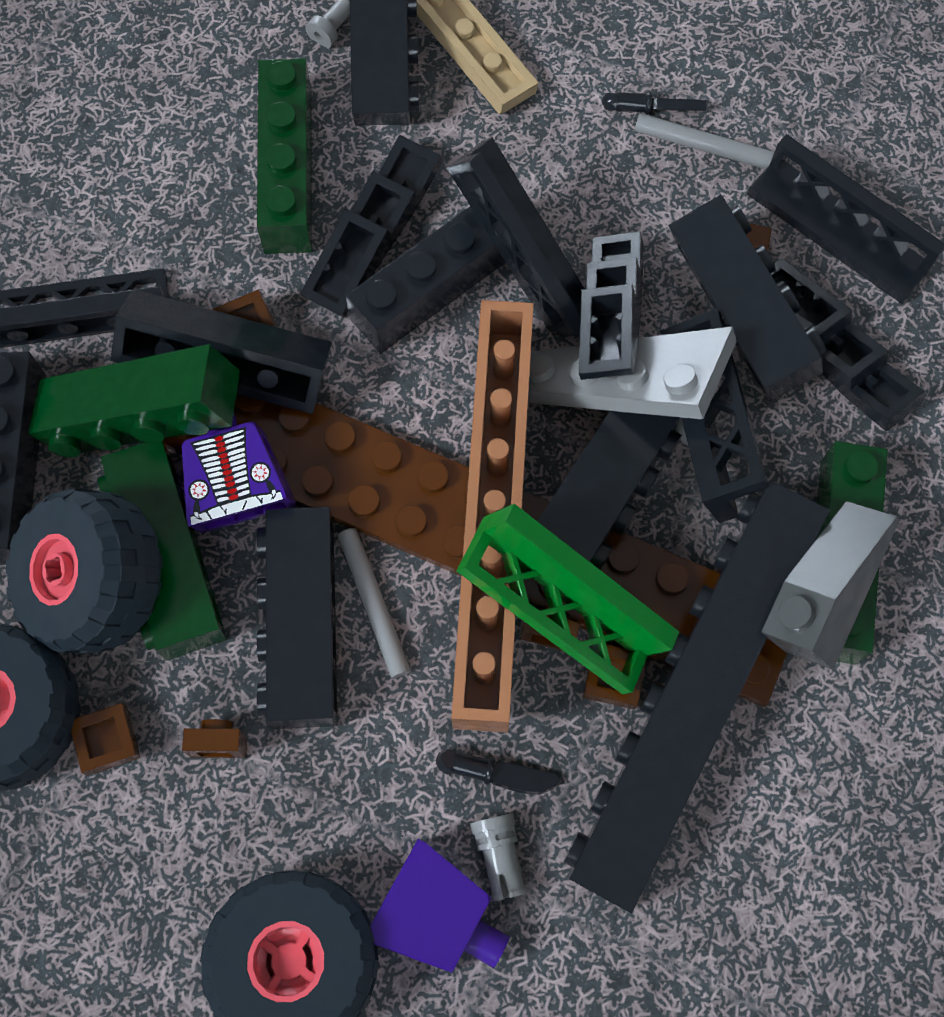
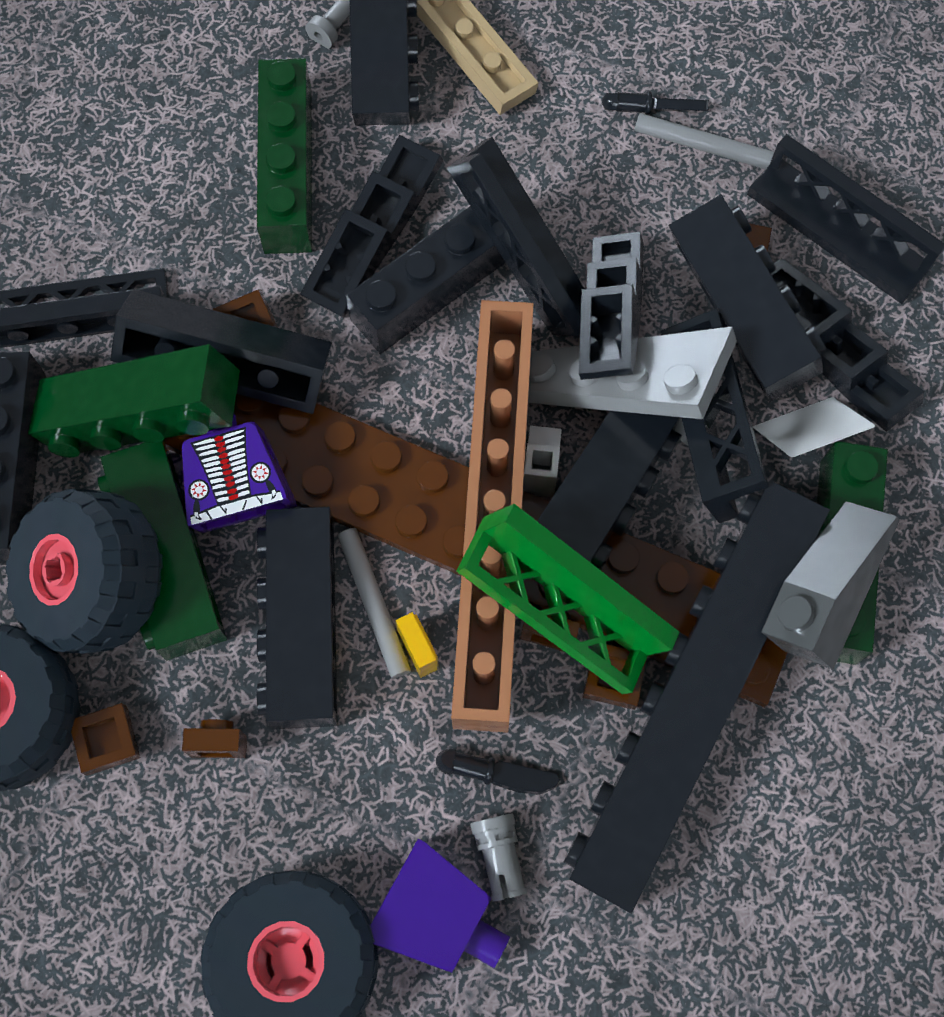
(417, 644): none -> yellow tile
(542, 461): none -> white piece
(813, 427): none -> white sticker

